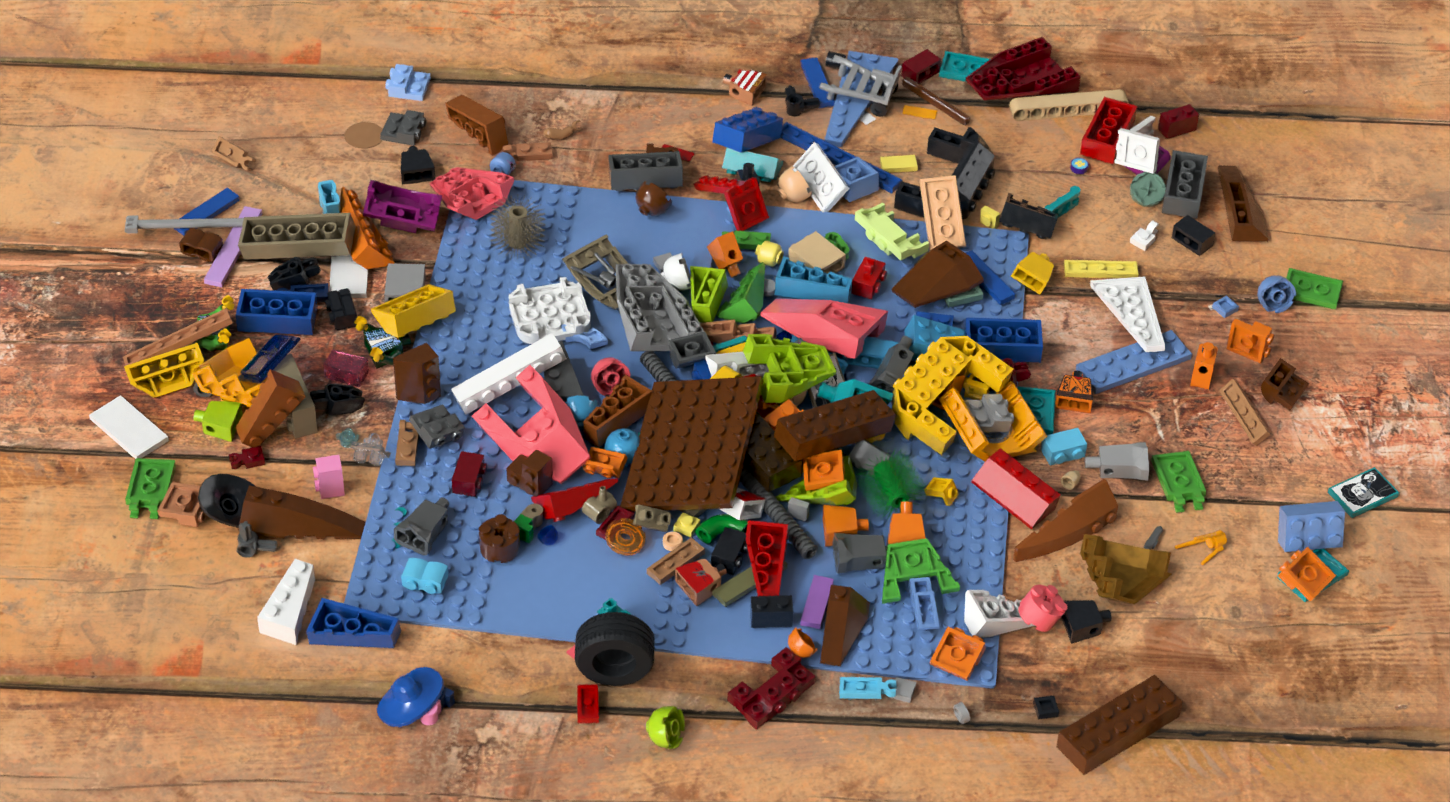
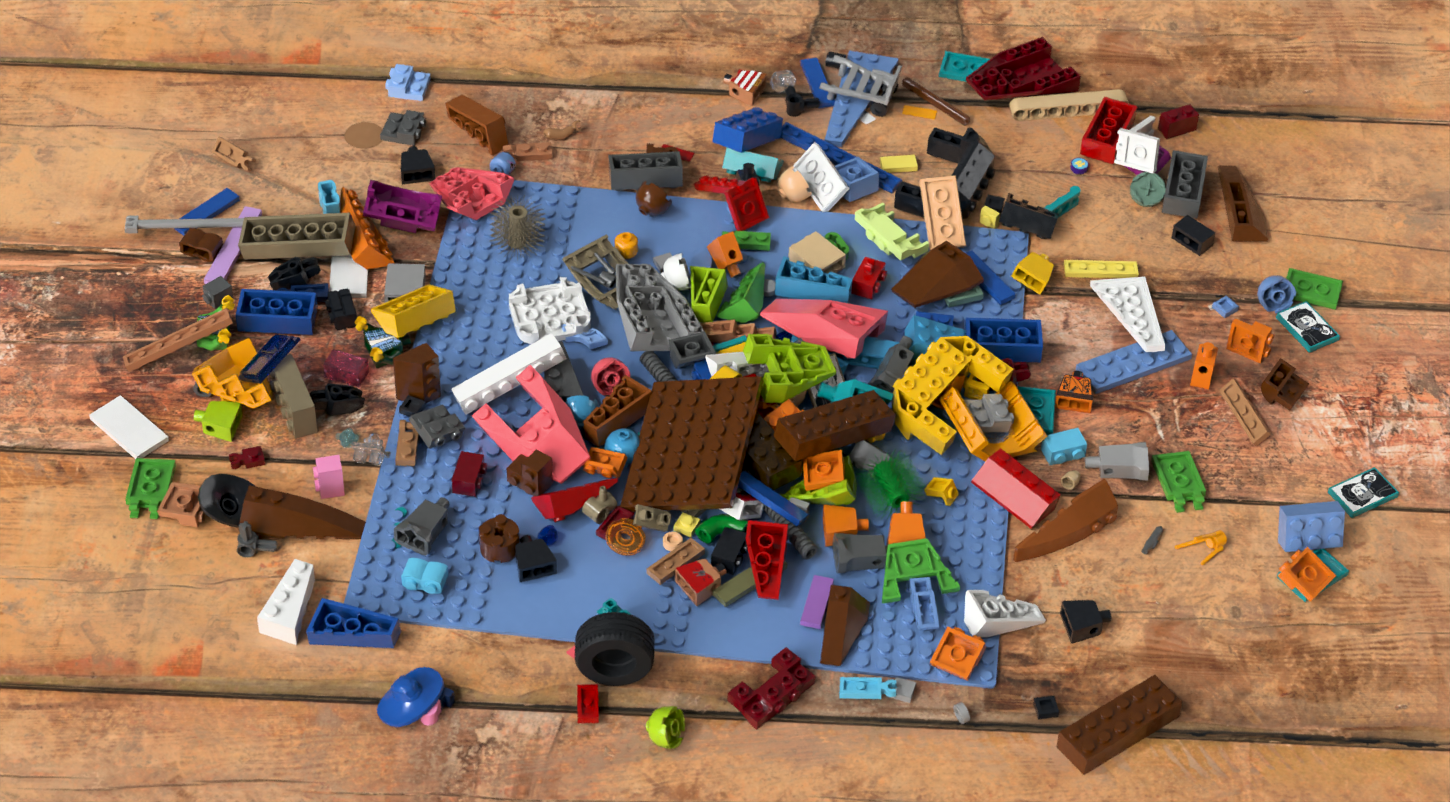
(166, 371): yellow wedge -> none
(215, 291): none -> dark grey brick
(271, 406): dark orange wedge -> none
(411, 406): none -> black plate
(528, 520): leg -> none
(534, 559): none -> black torso
(627, 245): none -> light orange head
(769, 253): light yellow head -> none
(771, 611): black brick -> none
(772, 499): none -> blue tile
(781, 80): none -> clear head
(801, 643): orange hair -> none
(921, 66): dark red brick -> none
(995, 203): none -> black plate
(1042, 607): coral brick -> none
(1123, 570): pearl gold panel -> none
(1145, 238): white plate -> none
(1307, 326): none -> tile

